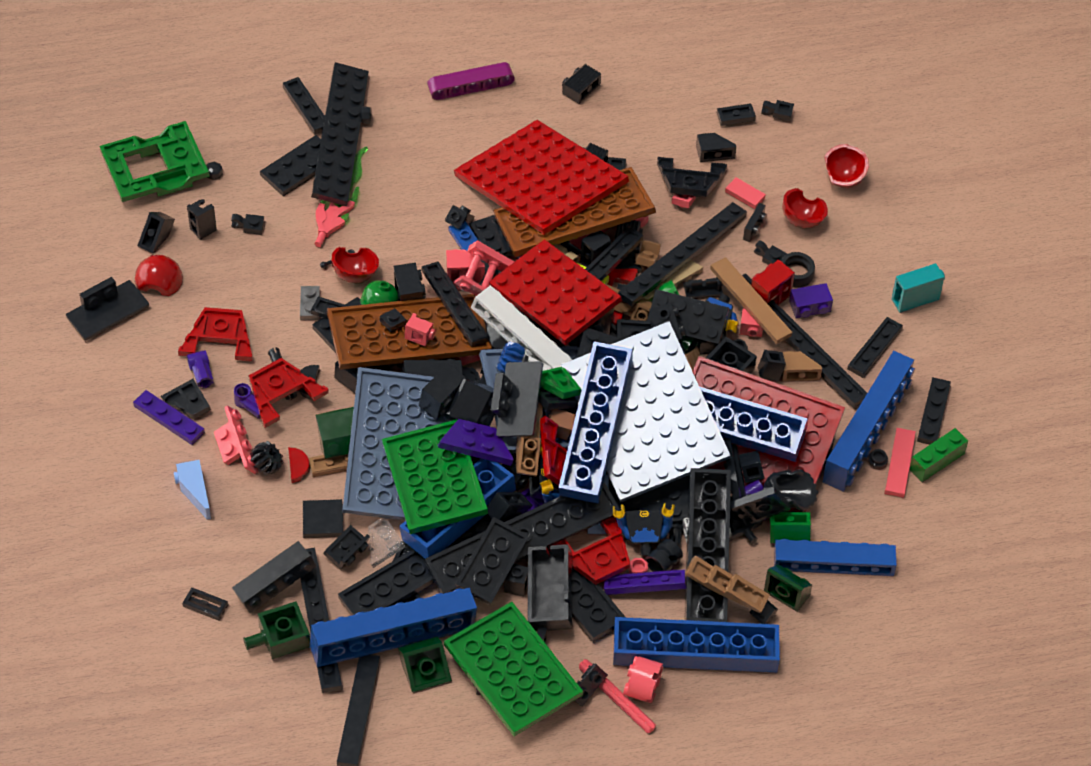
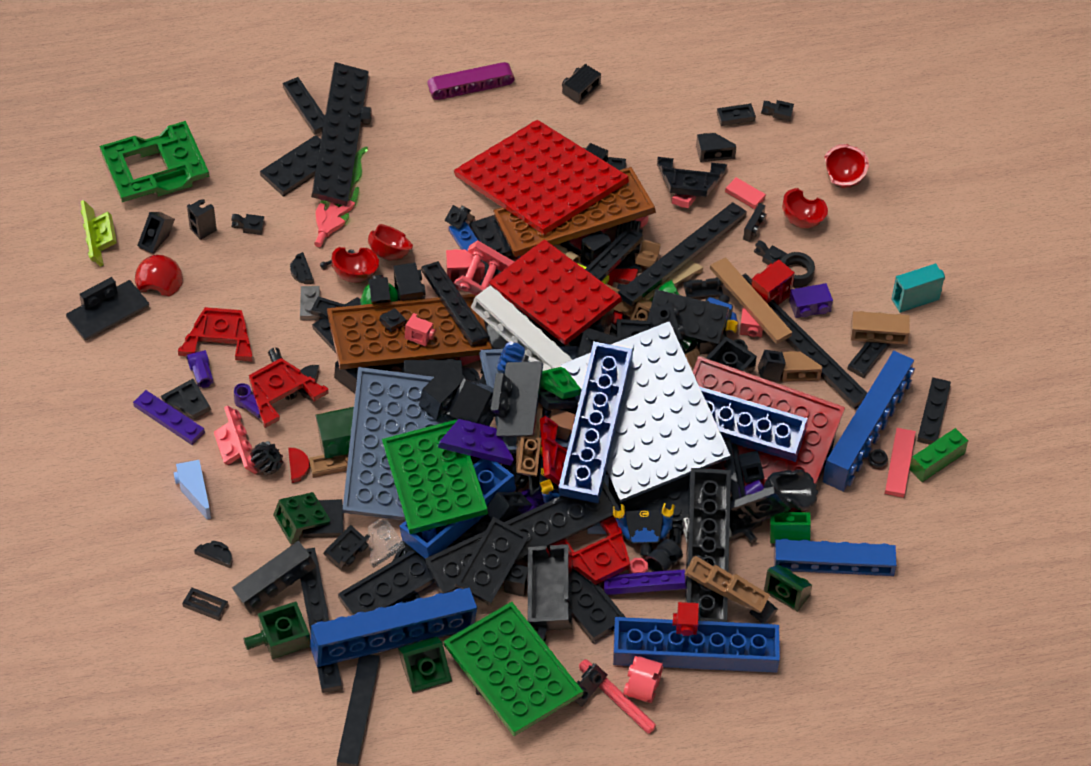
(99, 232): none -> lime bracket
(215, 170): black tile -> none
(215, 552): none -> black tile
(298, 514): none -> dark green bracket
(300, 270): none -> black tile
(379, 289): none -> black brick
(389, 243): none -> red cylinder
(686, 618): none -> red brick
(880, 327): none -> medium nougat brick

